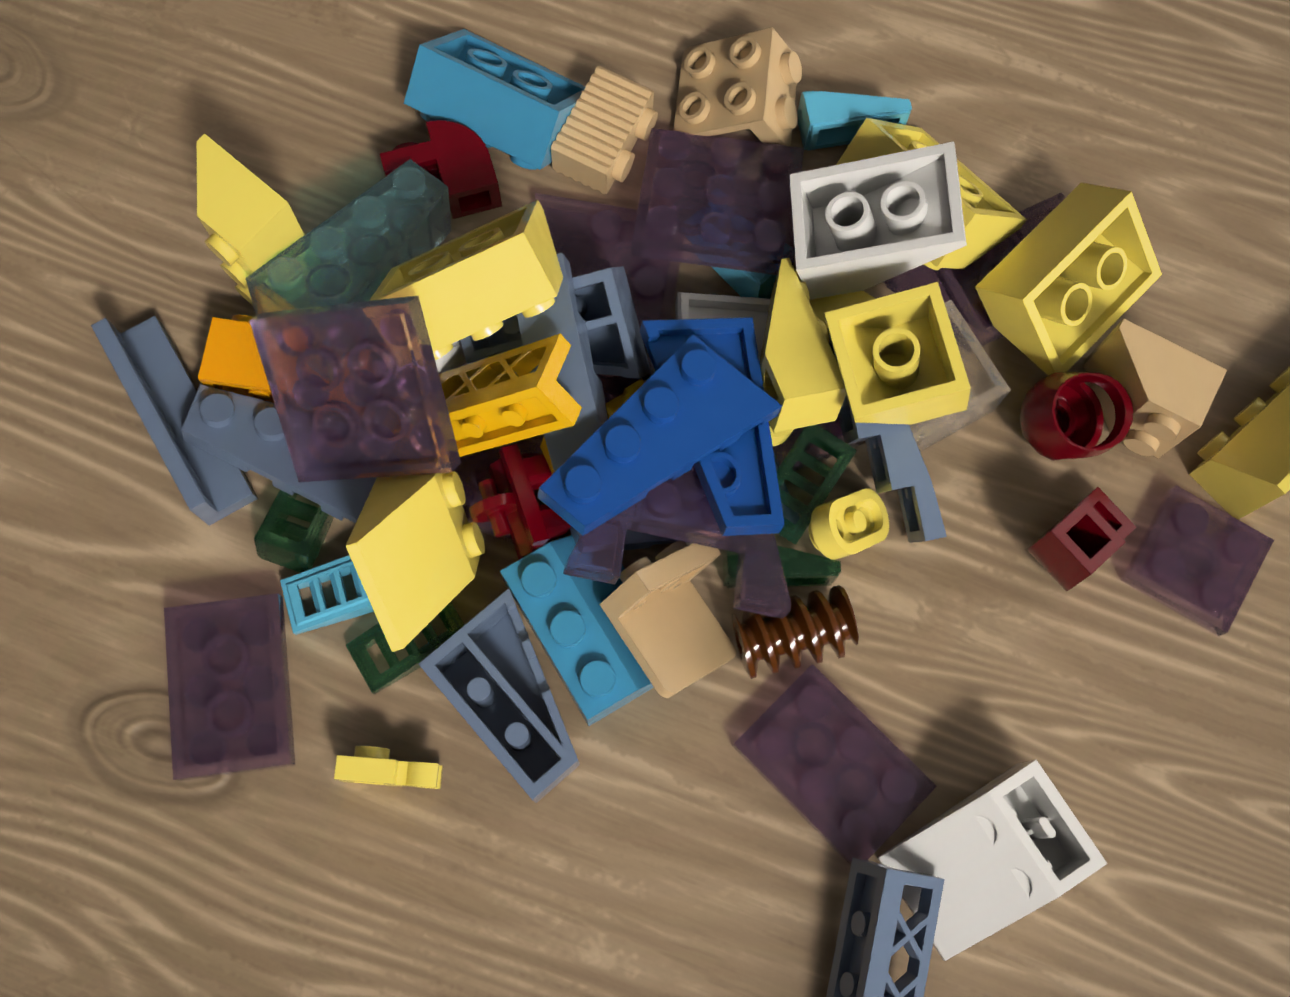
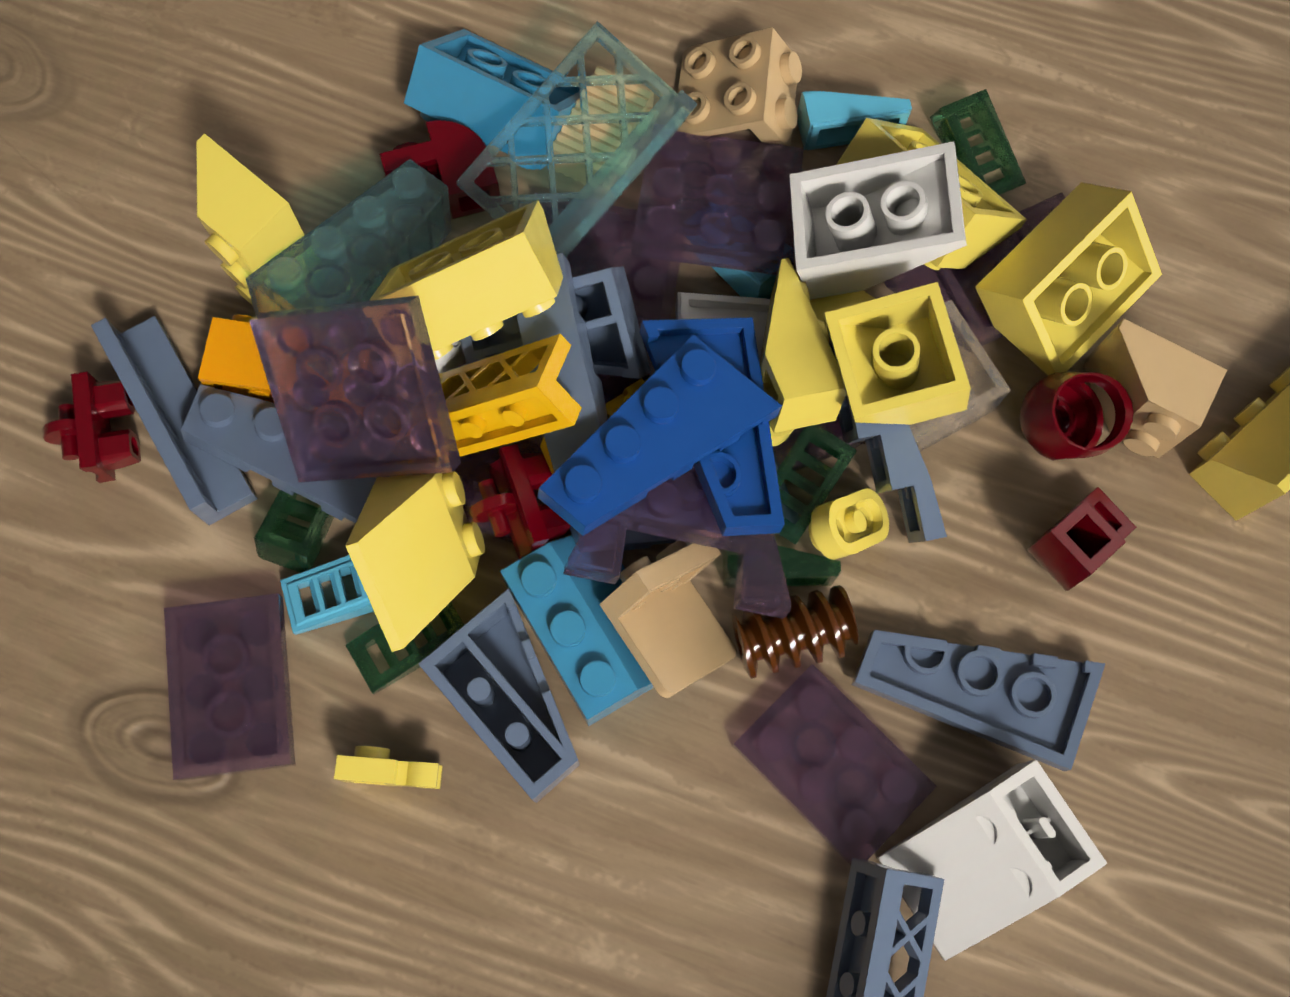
(86, 427): none -> dark red hips
(620, 166): none -> clear light blue fence
(987, 124): none -> clear green slope
(1002, 696): none -> sand blue wing
(1197, 560): plate -> none

